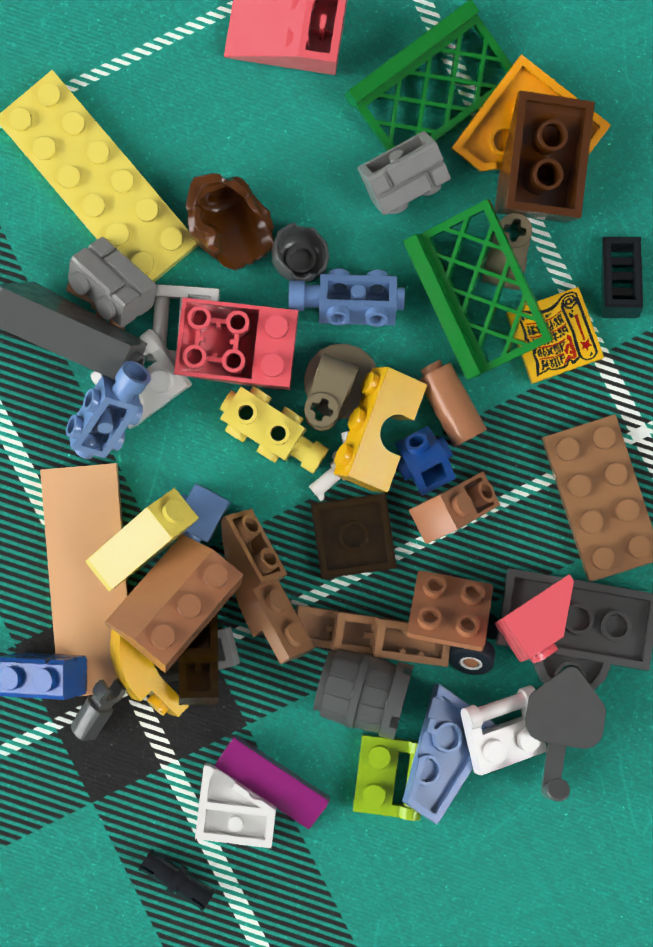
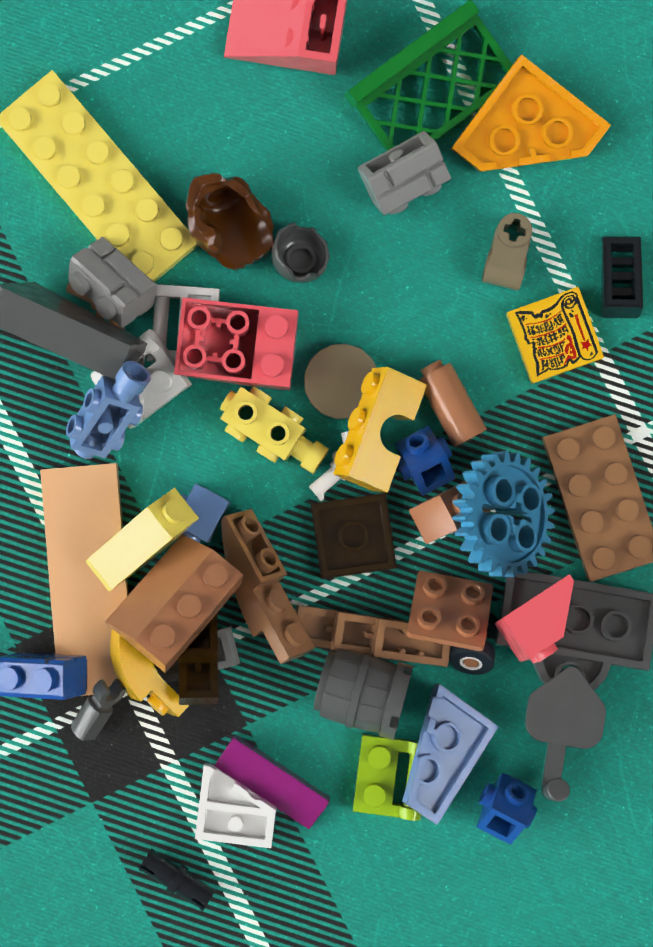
(331, 386): dark tan piece -> none
(350, 298): medium blue brick -> none
(448, 305): green fence -> none
(498, 540): none -> dark azure gear
(504, 742): white plate -> none
(506, 808): none -> blue brick
(545, 158): reddish brown slope -> none

